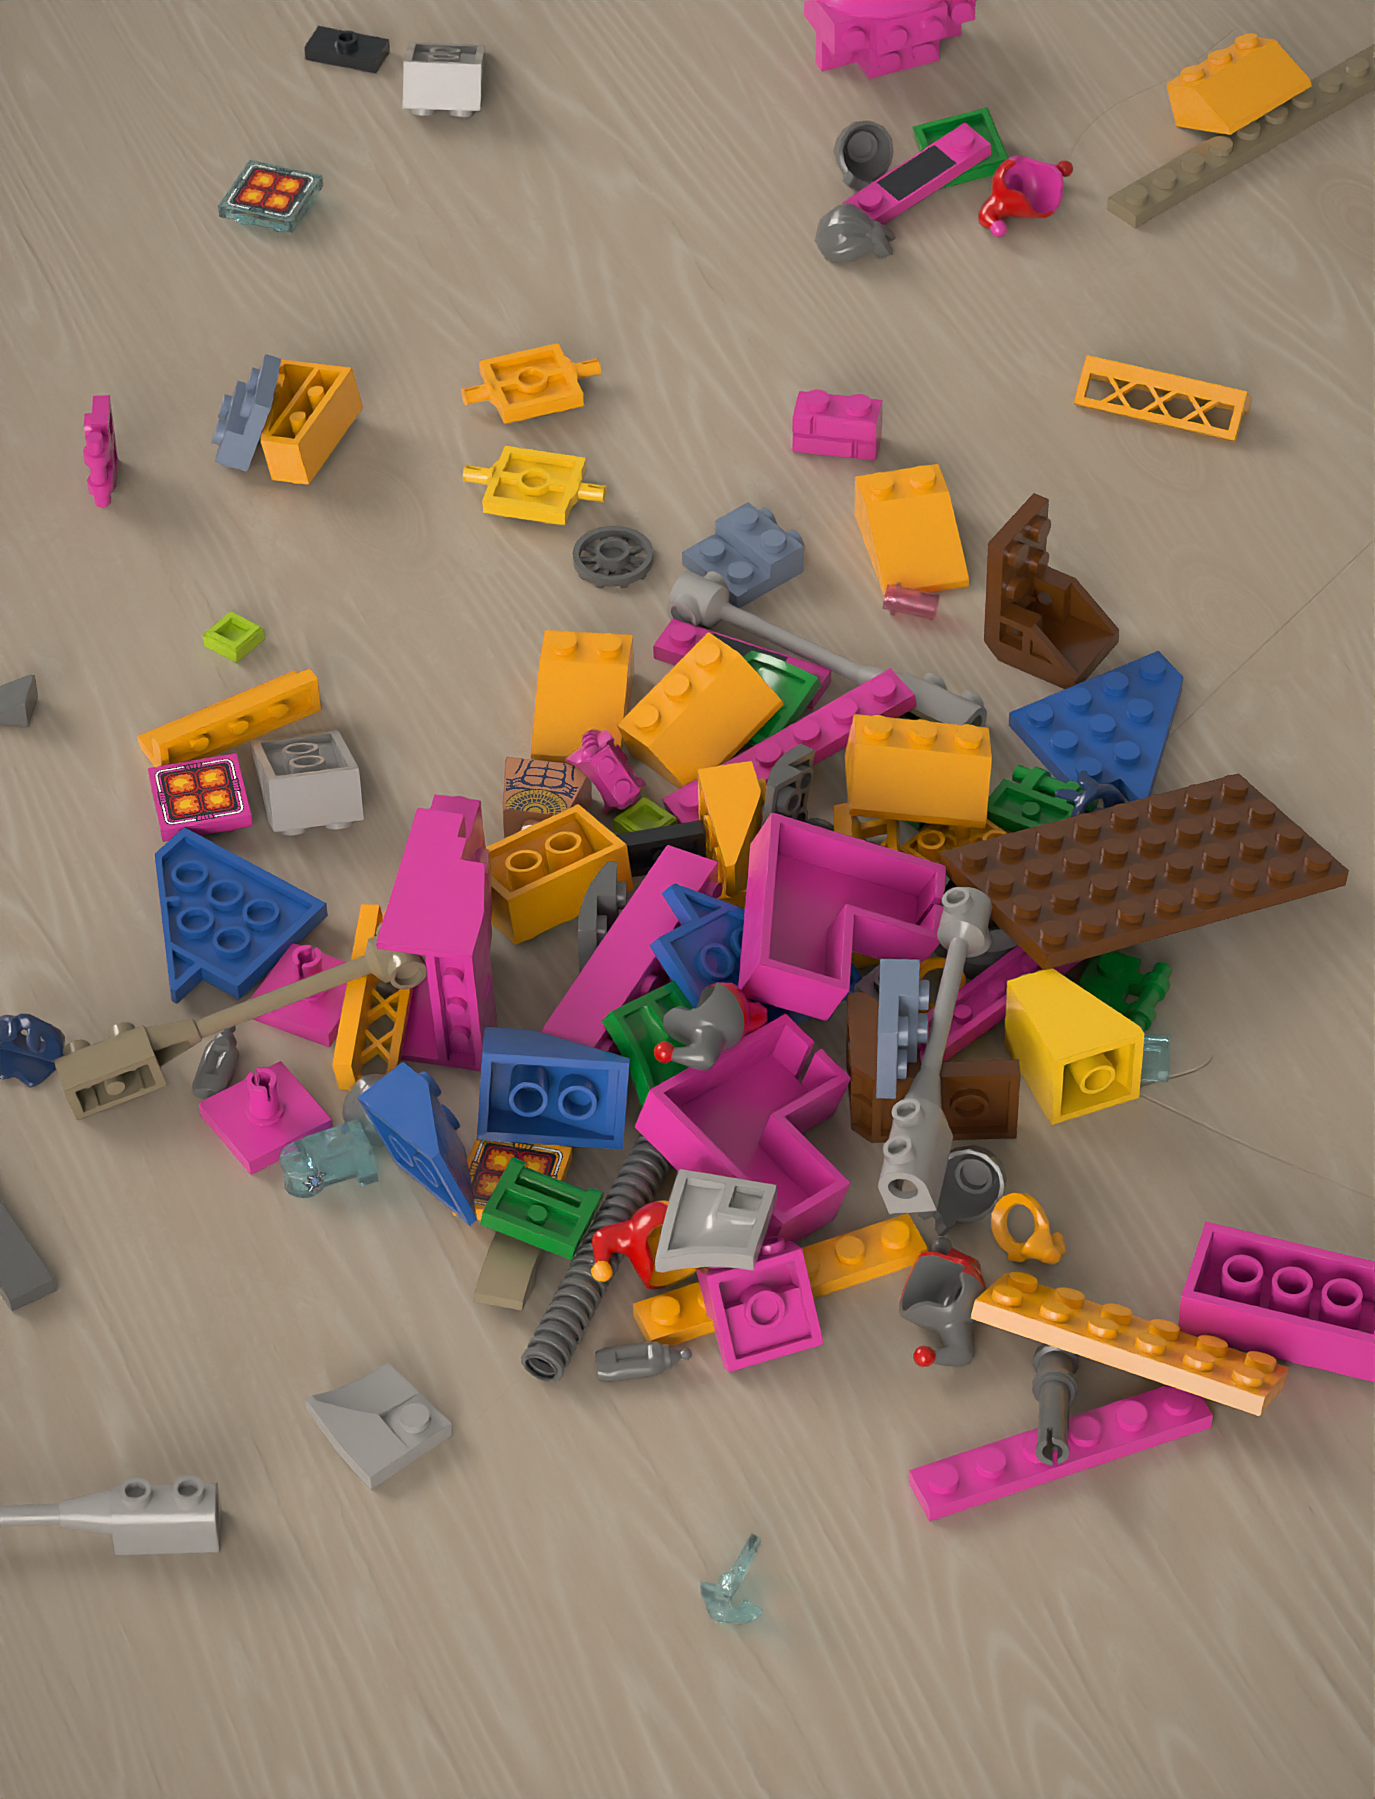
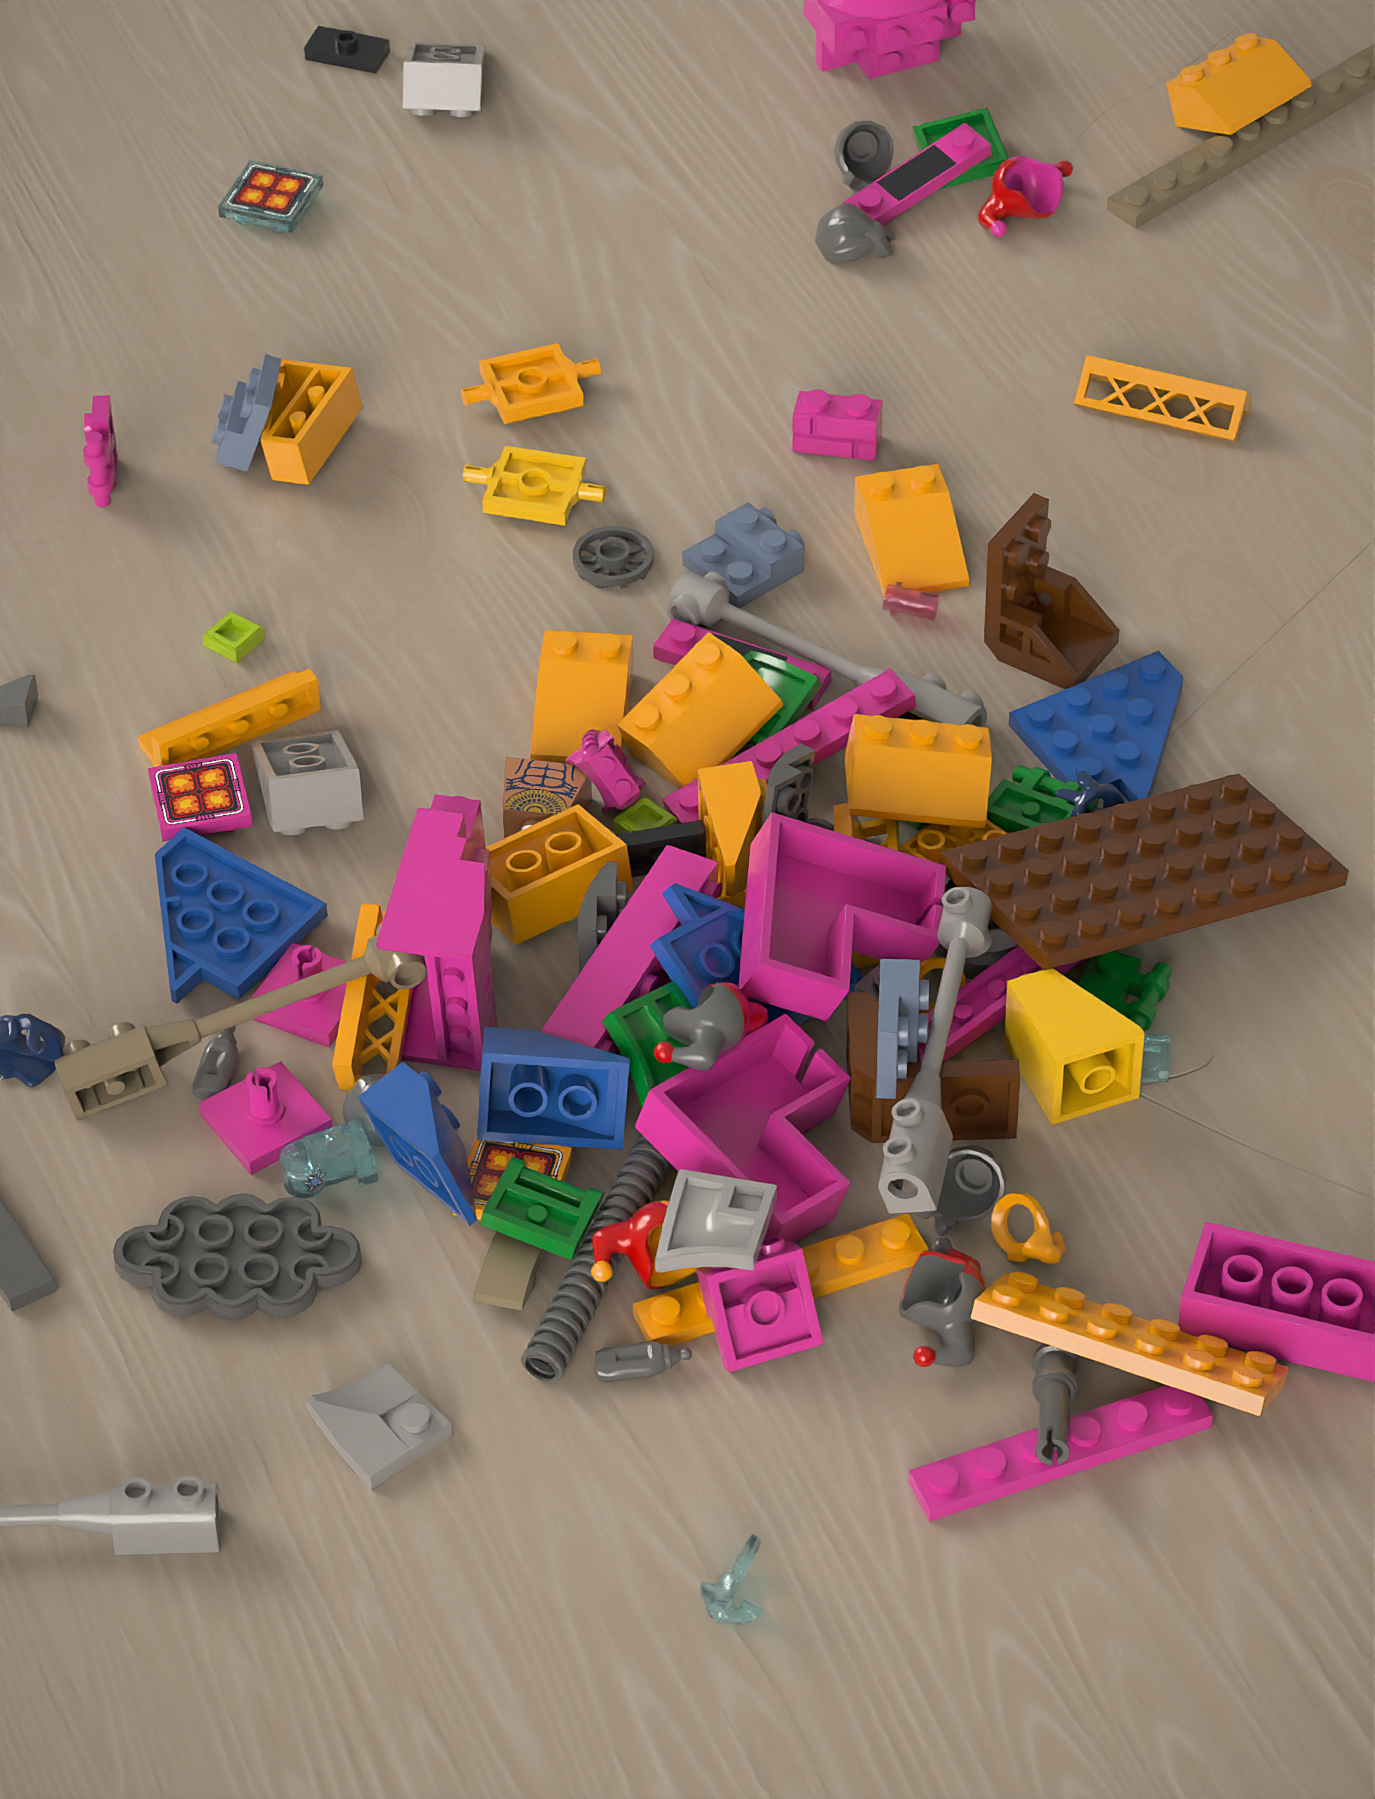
(237, 1256): none -> dark grey plate

